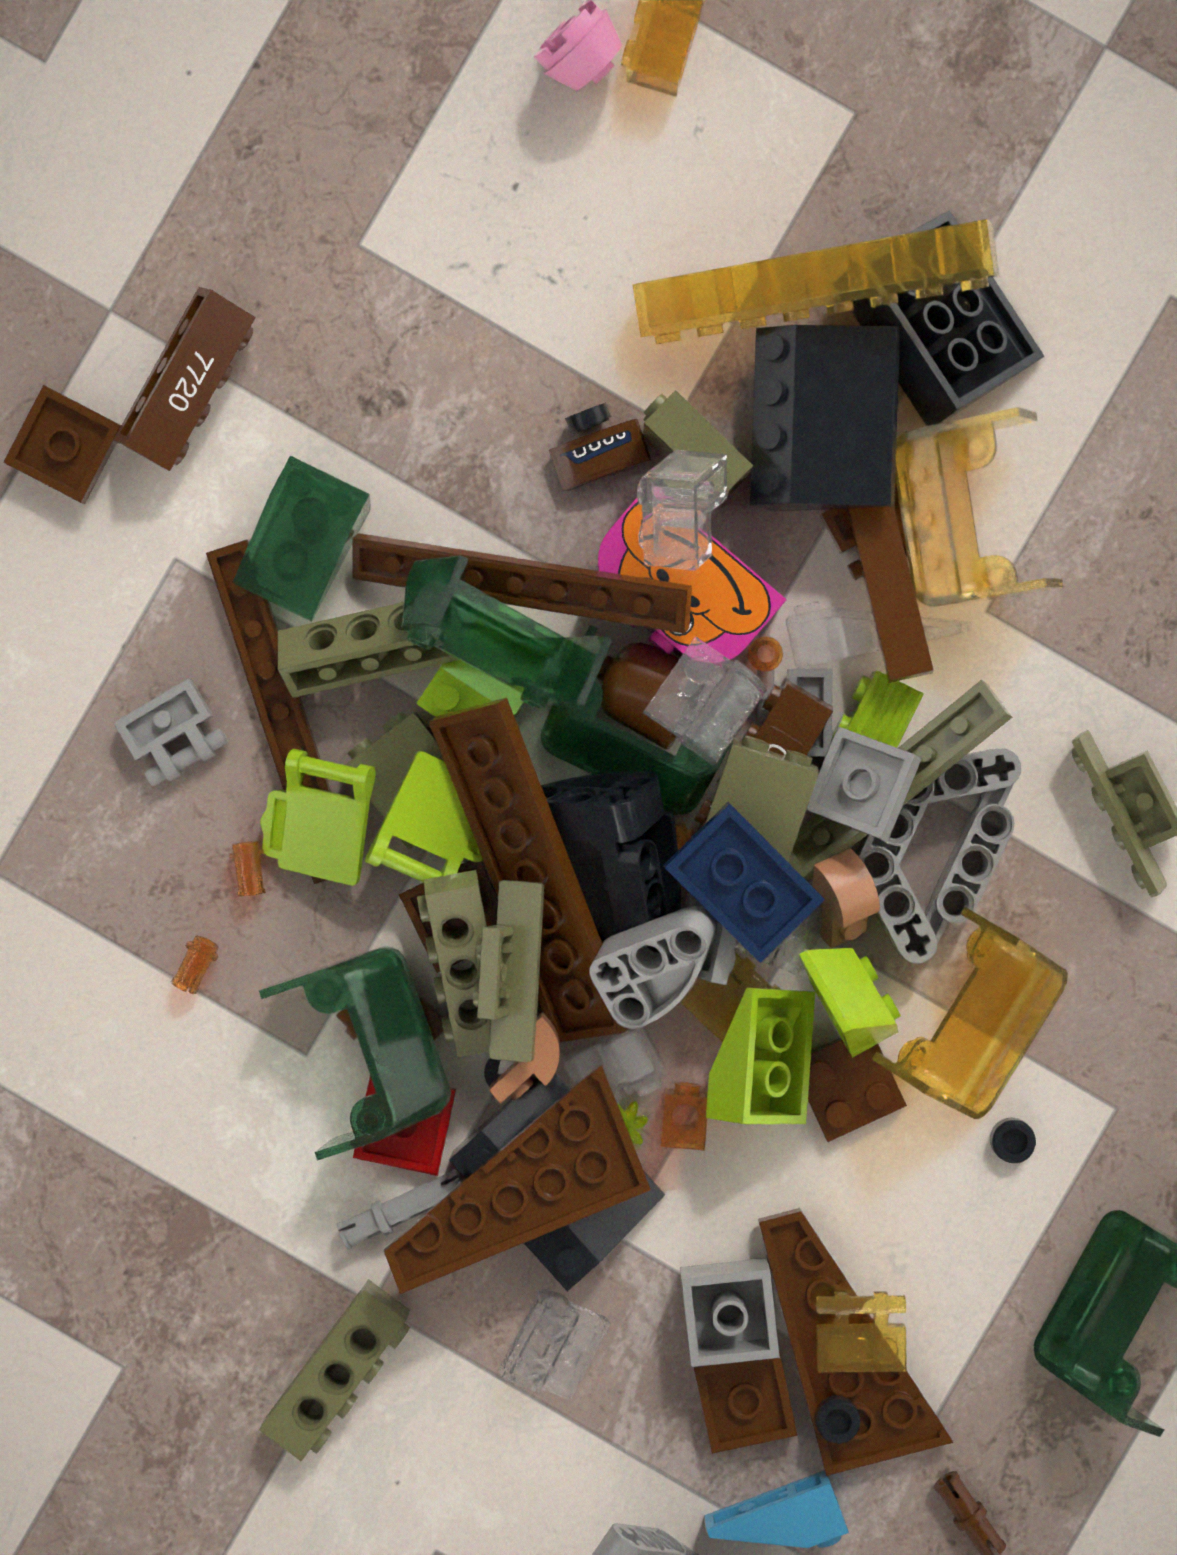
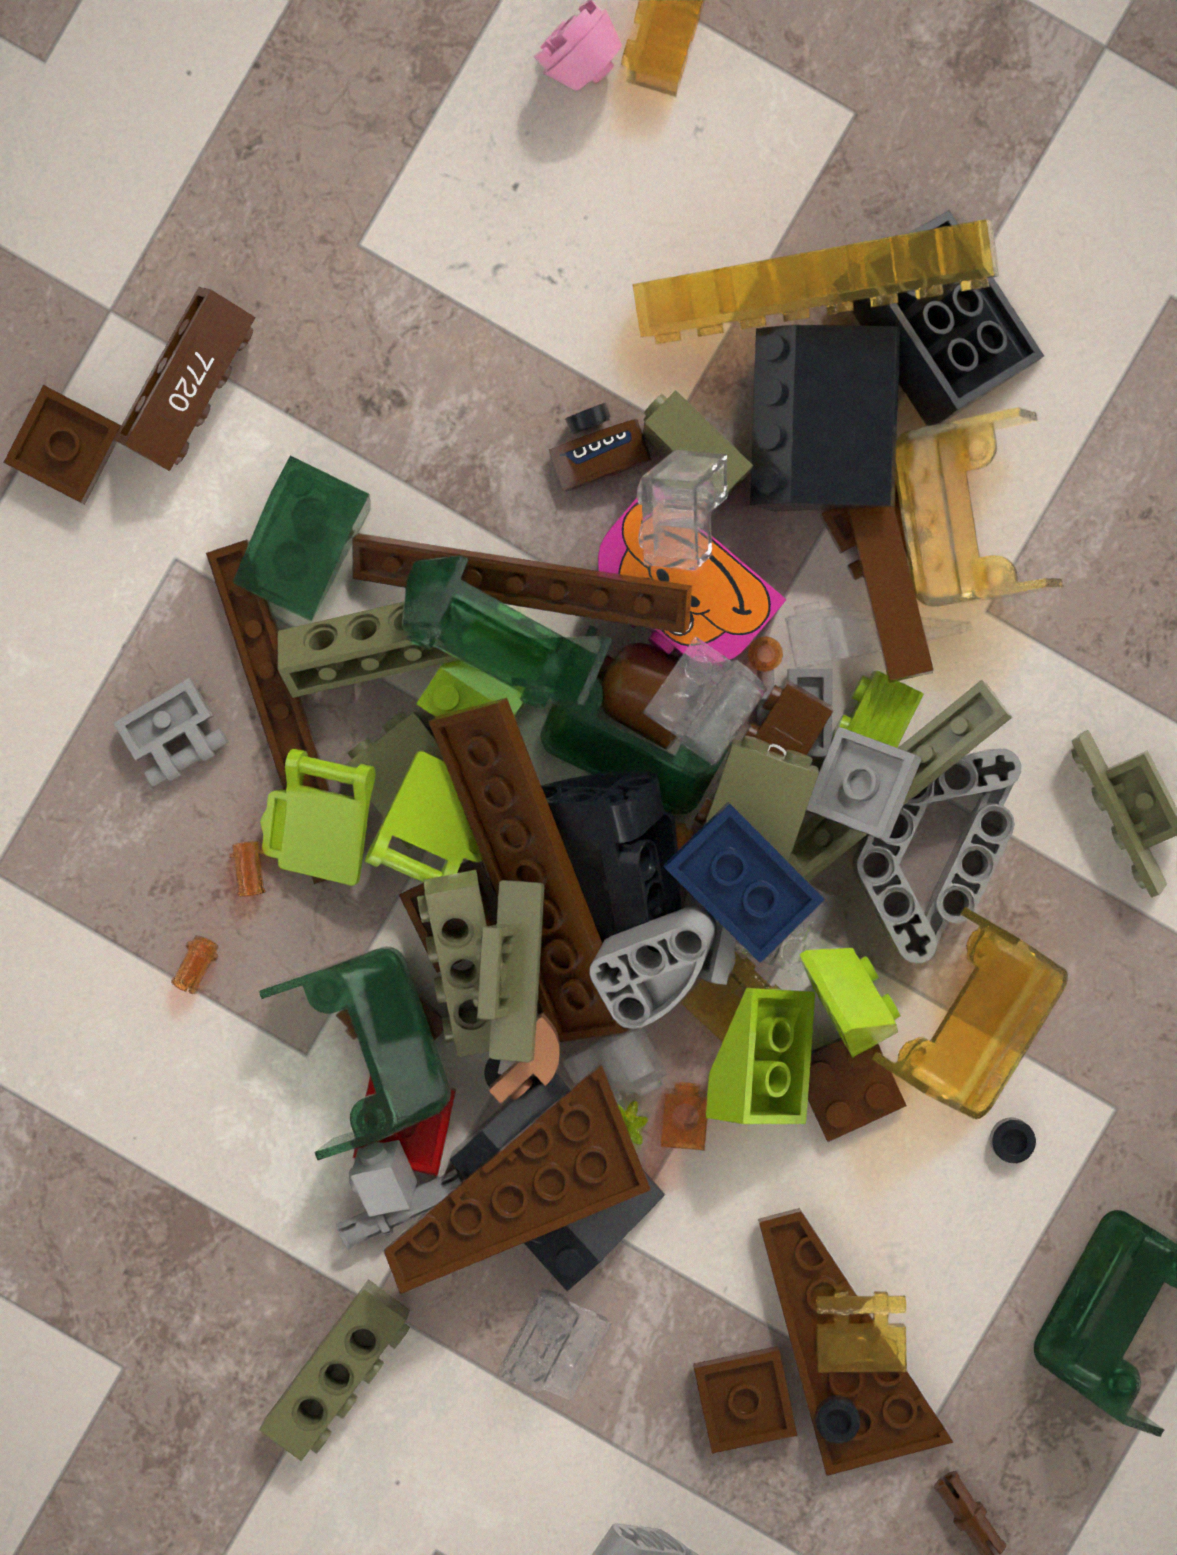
(383, 1178): none -> light grey brick
(729, 1312): light grey brick -> none
(791, 1516): dark azure slope -> none
(848, 897): nougat brick -> none

